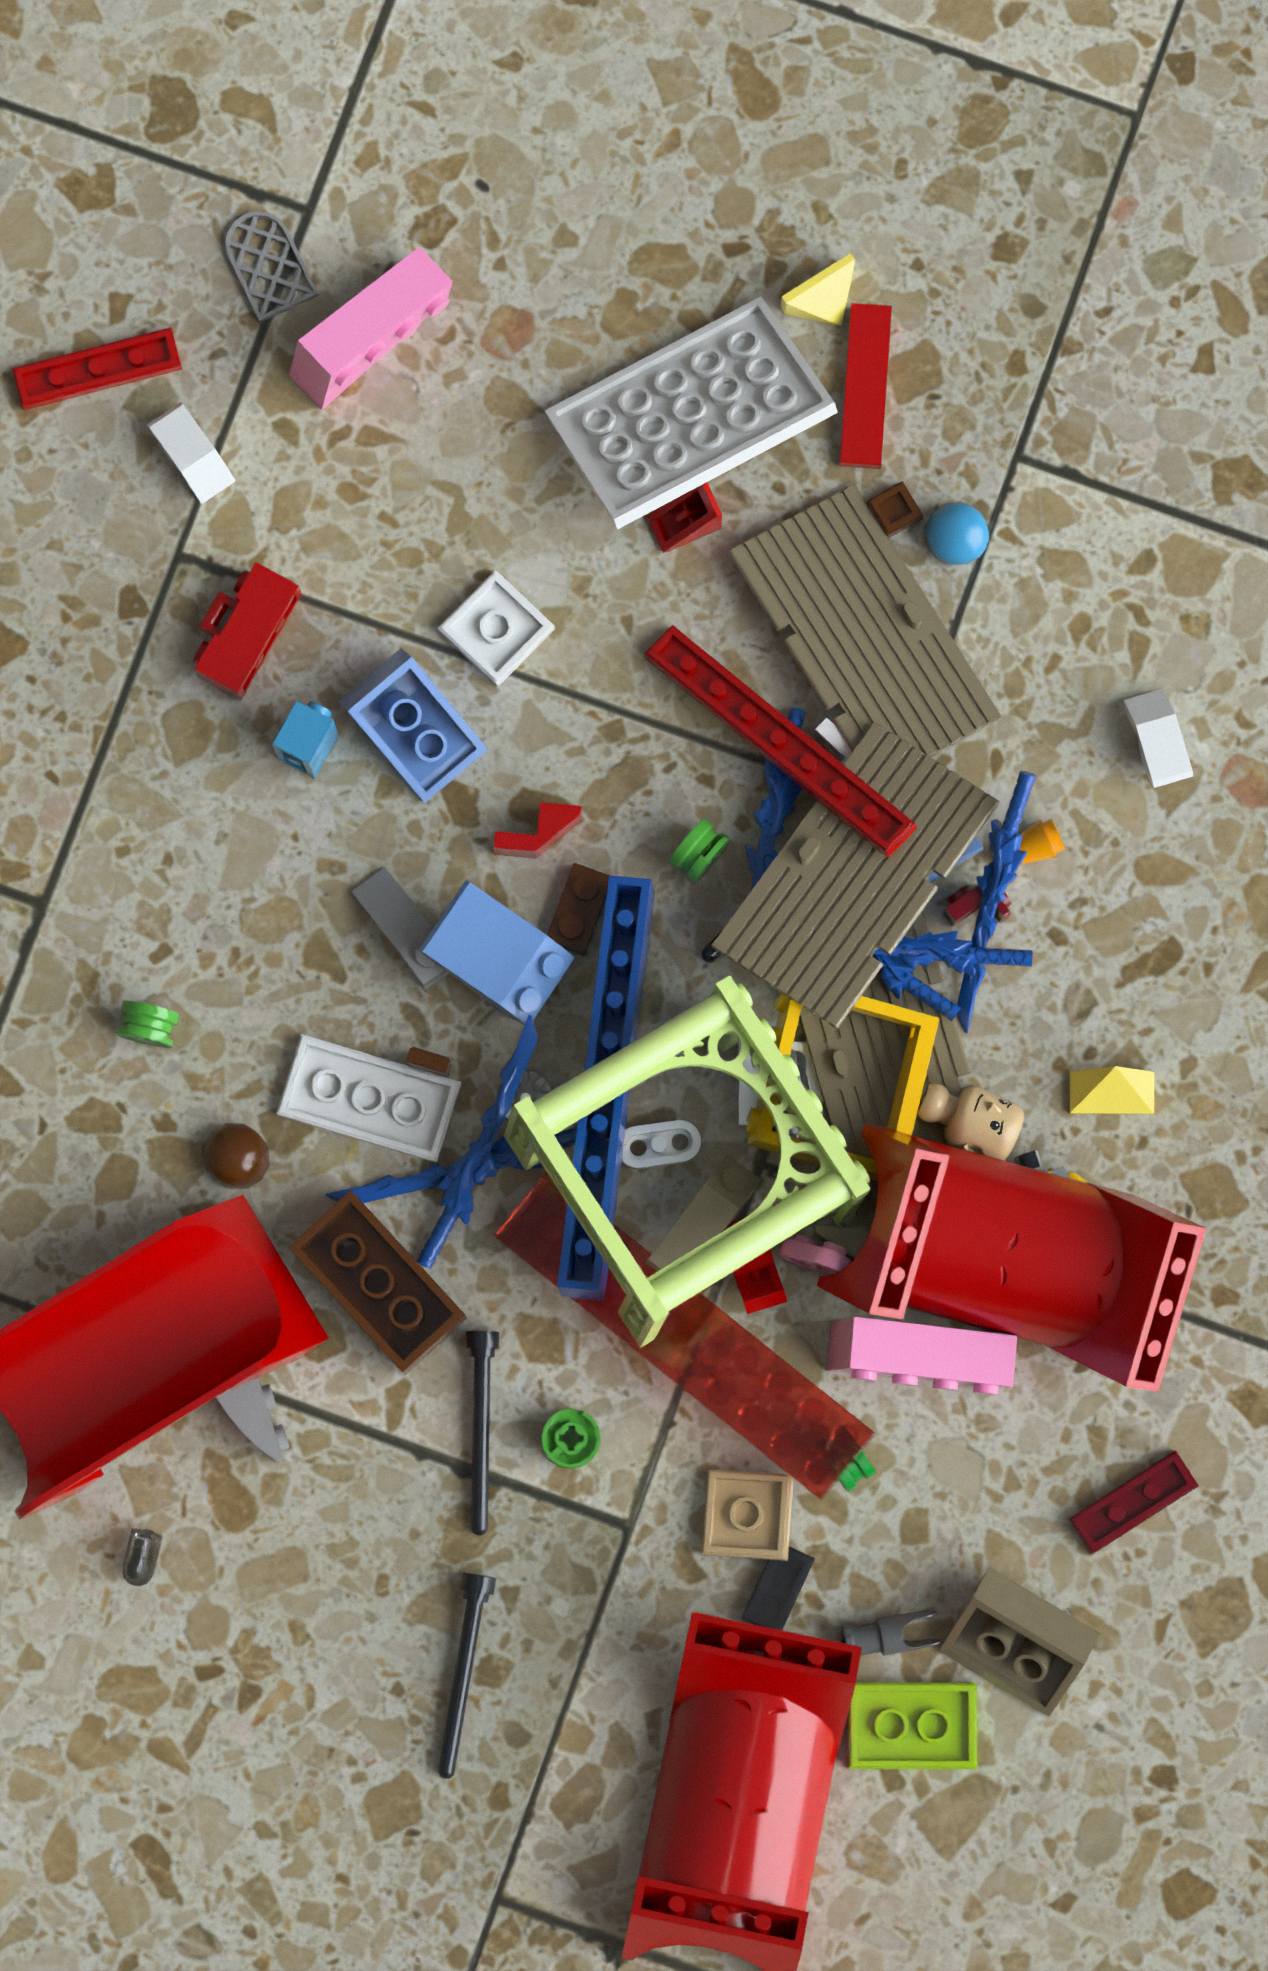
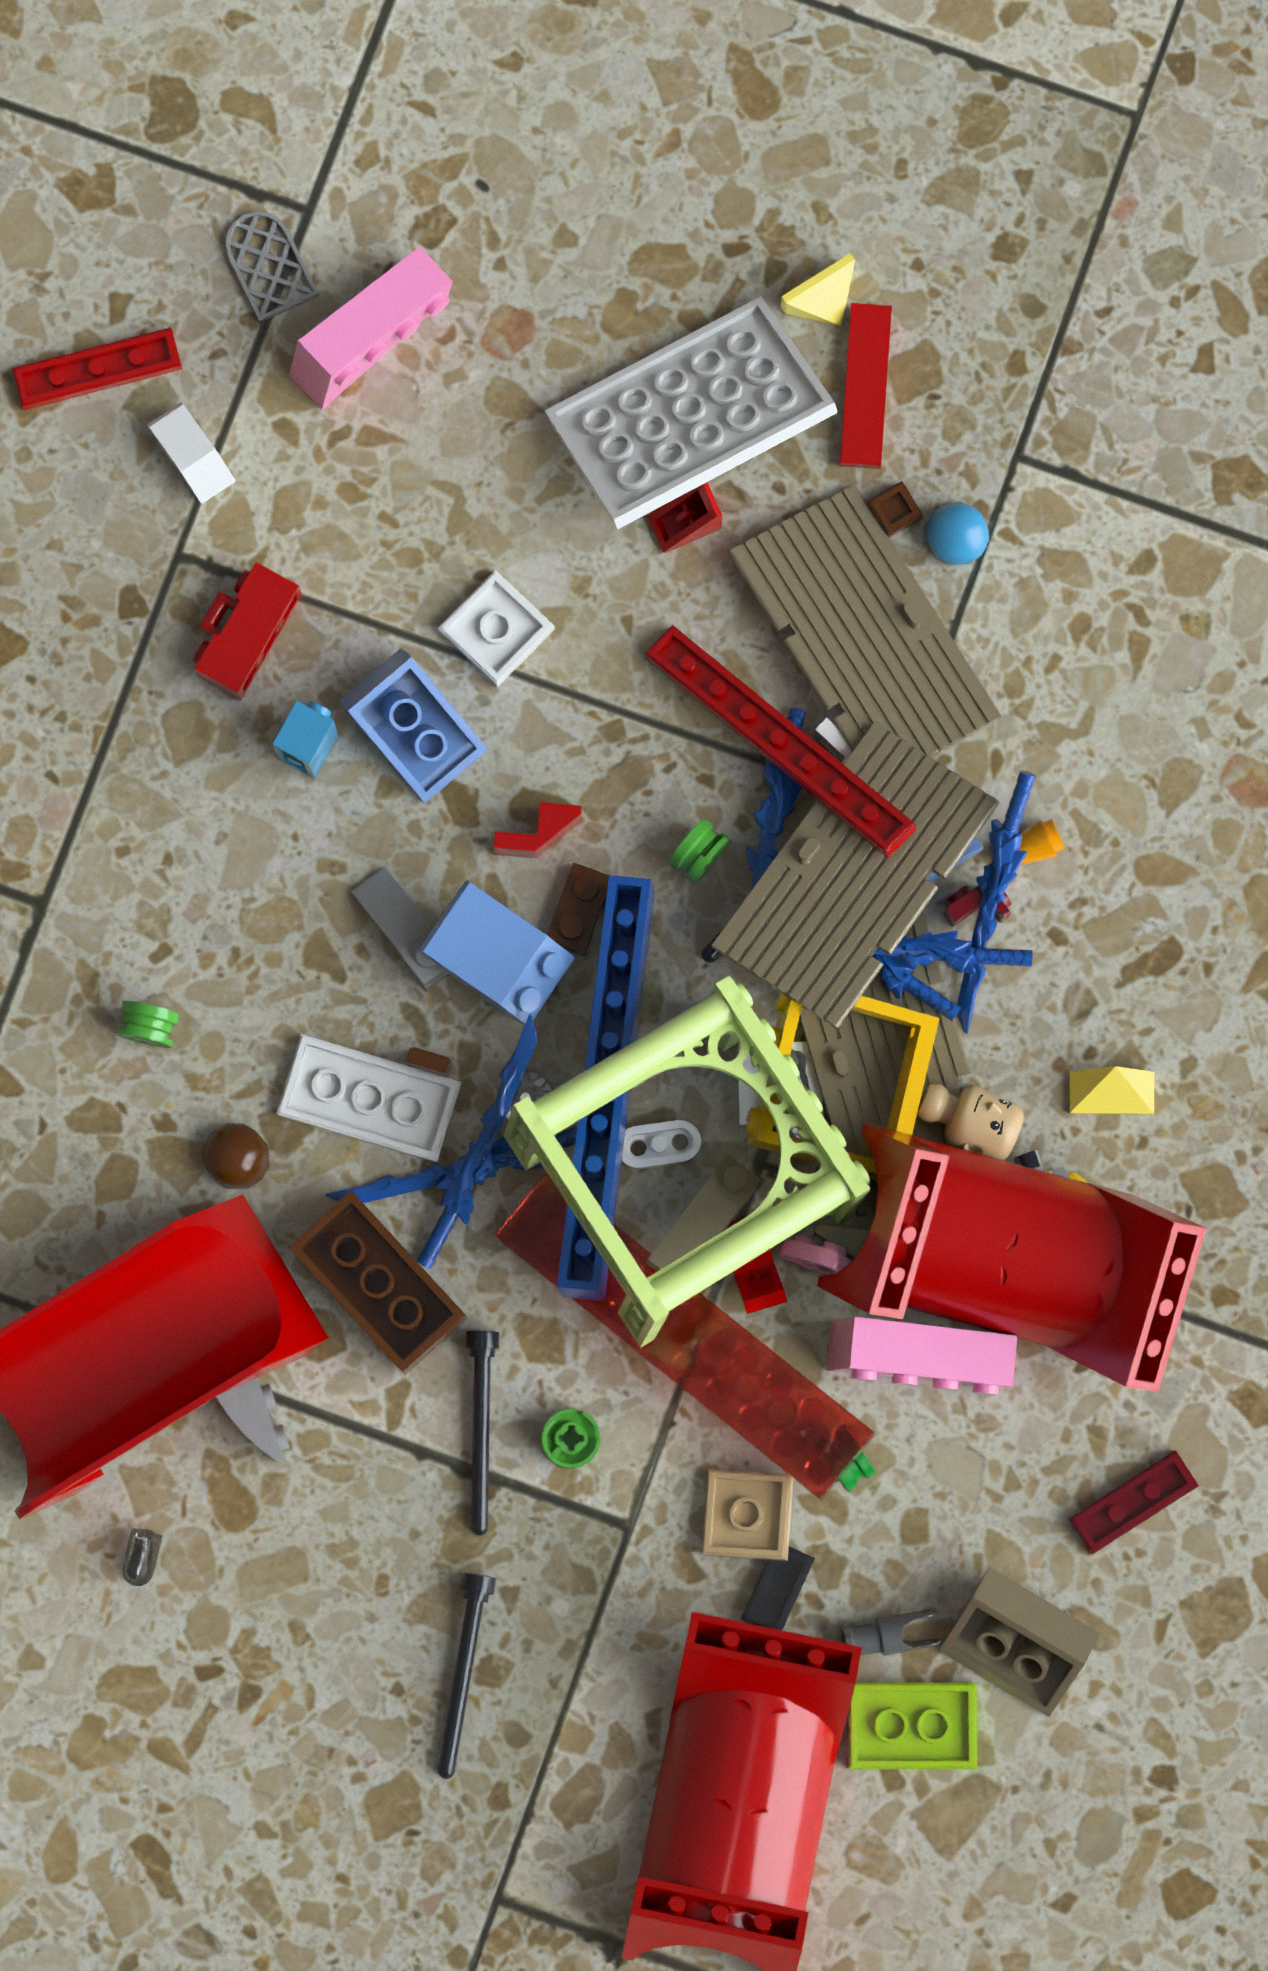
(1159, 738): white slope -> none

